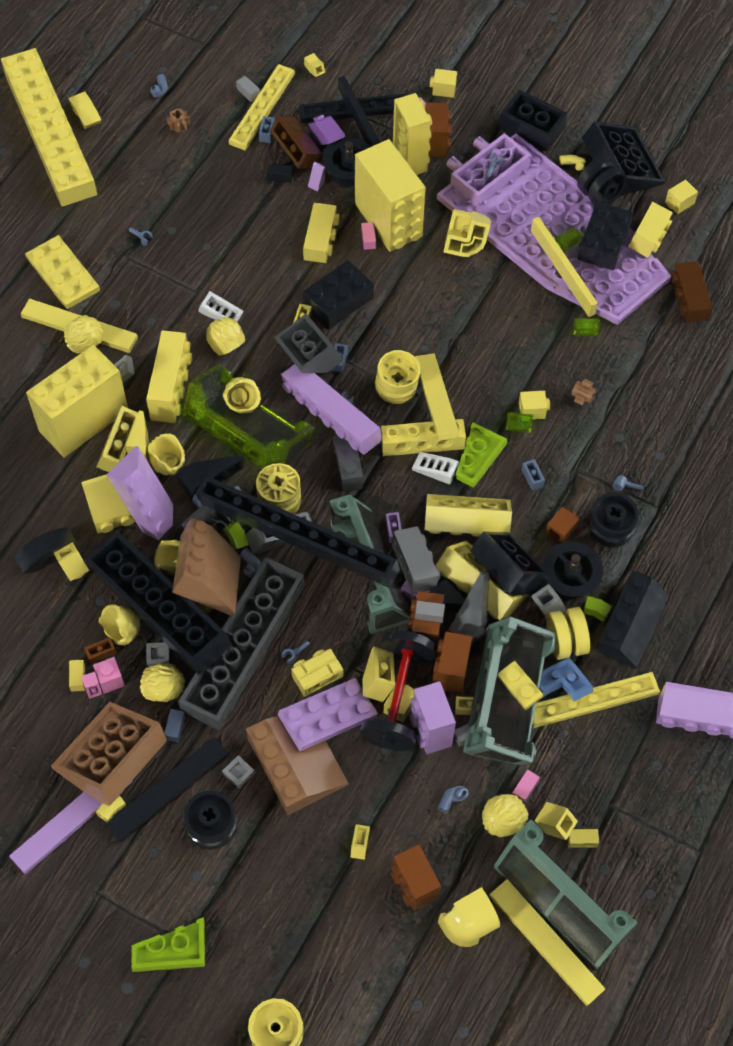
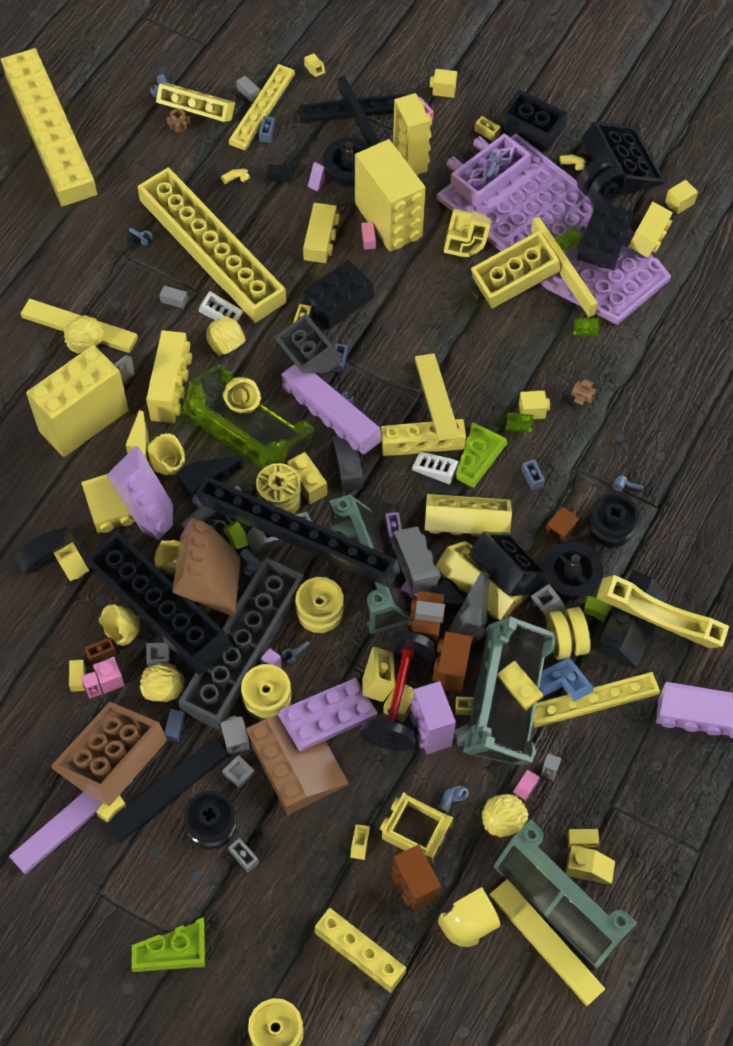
(62, 272): light yellow plate -> none
(85, 110): light yellow slope -> none
(115, 445): light yellow brick -> none
(173, 297): none -> light grey piece
(195, 102): none -> light yellow brick
(212, 245): none -> light yellow brick
(234, 174): none -> light yellow arm
(235, 735): none -> light grey brick
(243, 855): none -> light grey piece
(265, 691): none -> light yellow wheel
(271, 657): none -> lavender piece
(296, 142): reddish brown brick -> none
(311, 481): none -> light yellow brick
(316, 672): light yellow brick -> none
(319, 604): none -> light yellow wheel
(325, 130): medium lavender slope -> none
(360, 950): none -> light yellow brick
(396, 839): none -> light yellow window
(400, 368): light yellow wheel -> none
(439, 129): dark orange brick -> none
(487, 128): none -> light yellow piece
(516, 269): none -> light yellow brick
(550, 766): none -> light grey piece
(556, 820): light yellow brick -> none
(589, 865): none -> light yellow slope
(633, 600): none -> light yellow arch
(691, 291): reddish brown brick -> none

